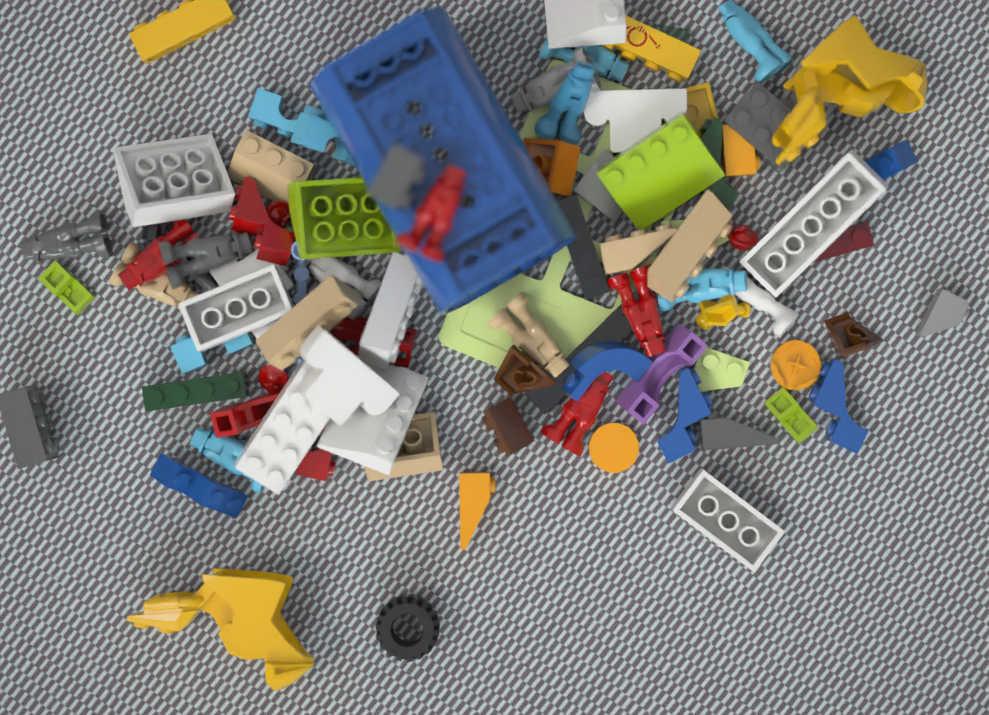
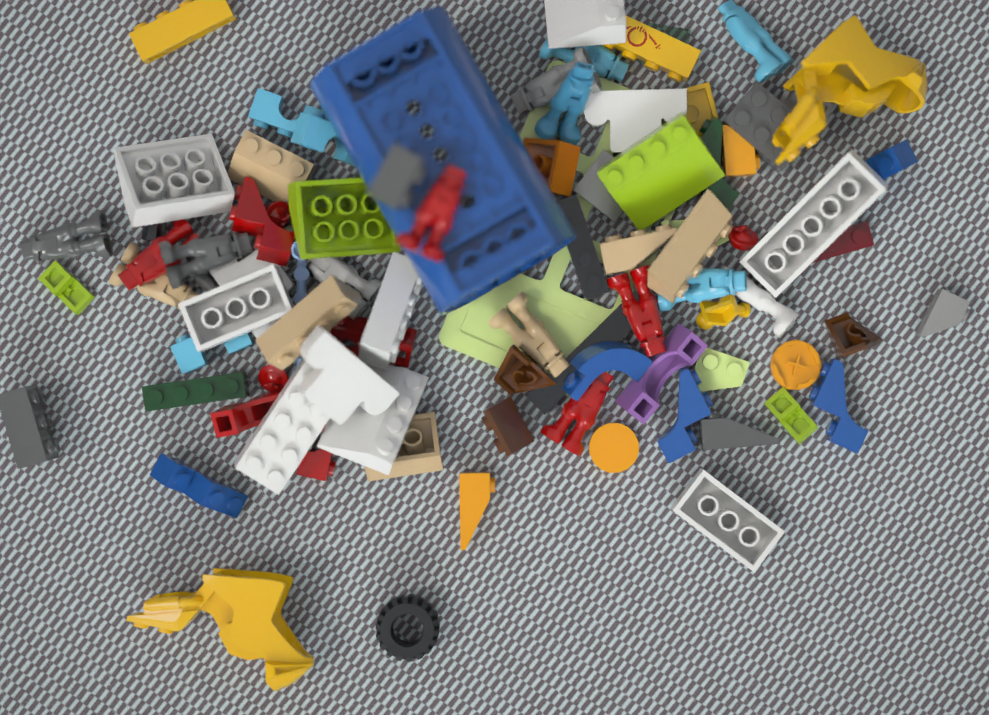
(222, 452): medium azure piece -> none

